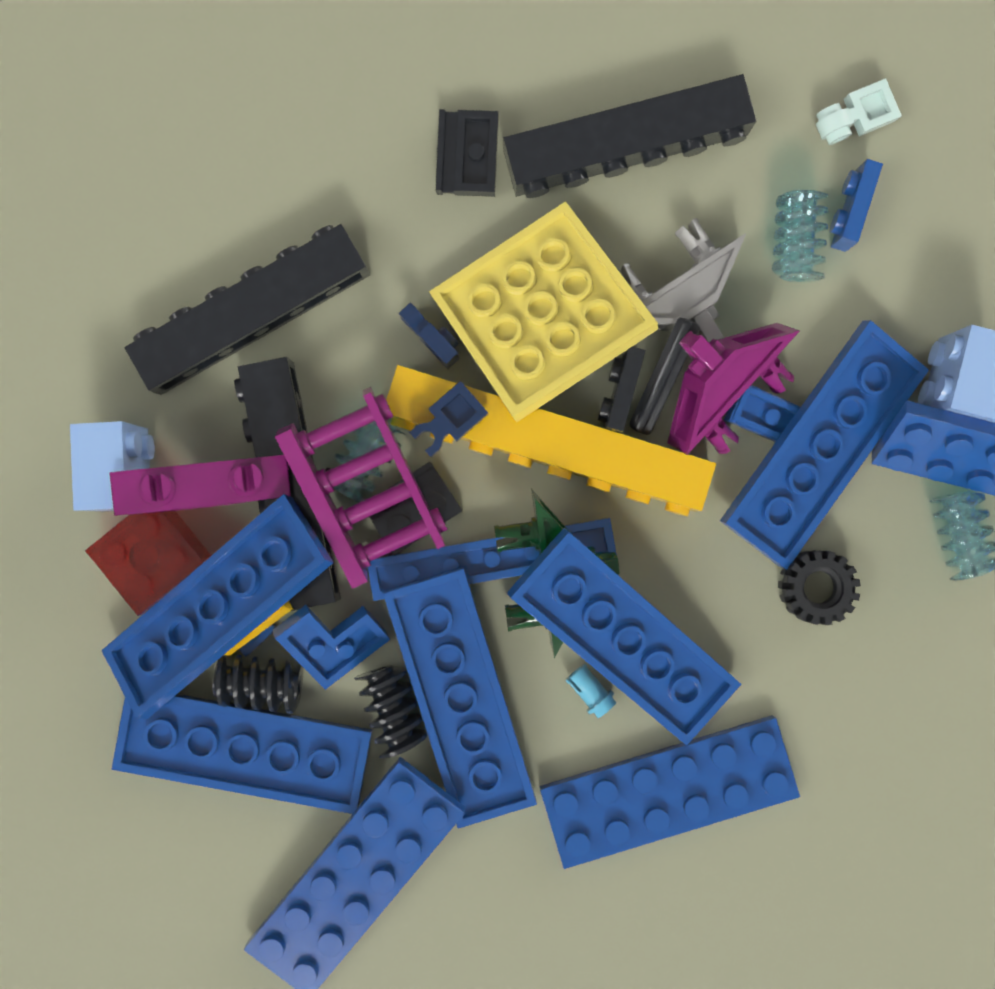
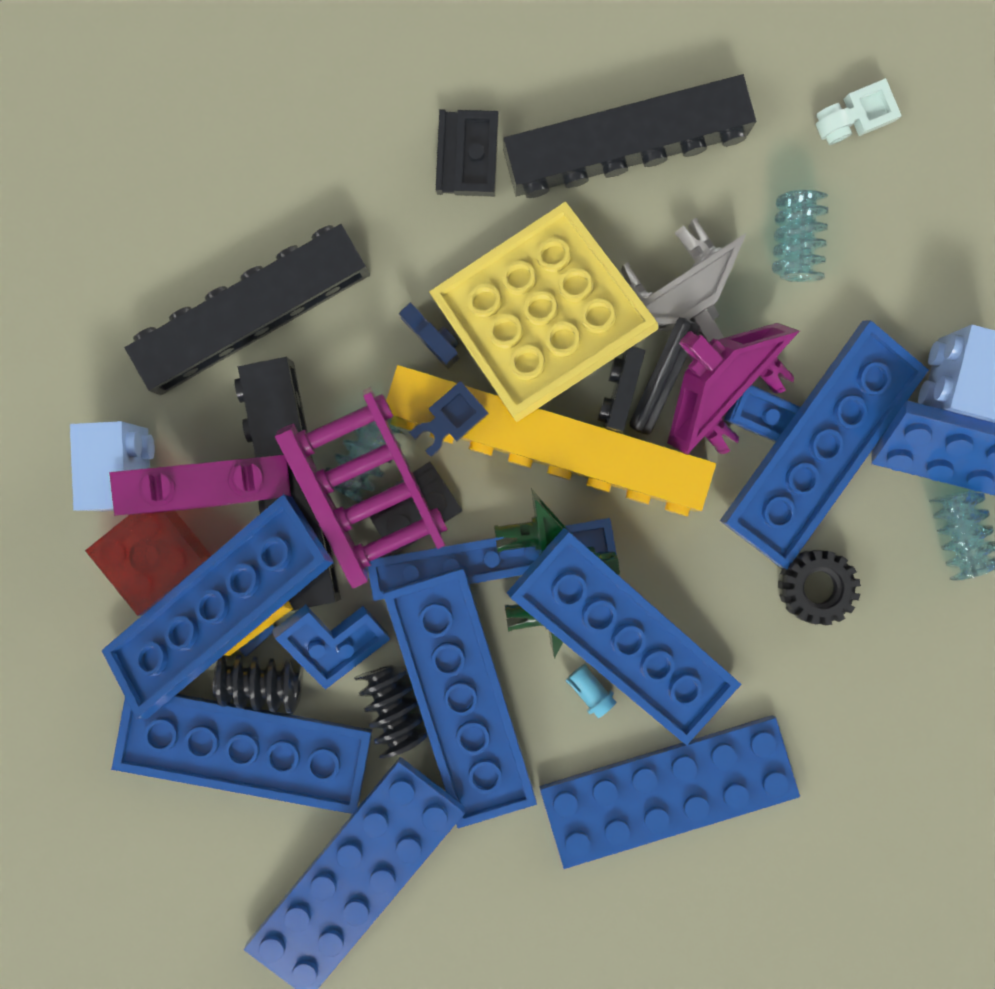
(849, 221): blue plate -> none

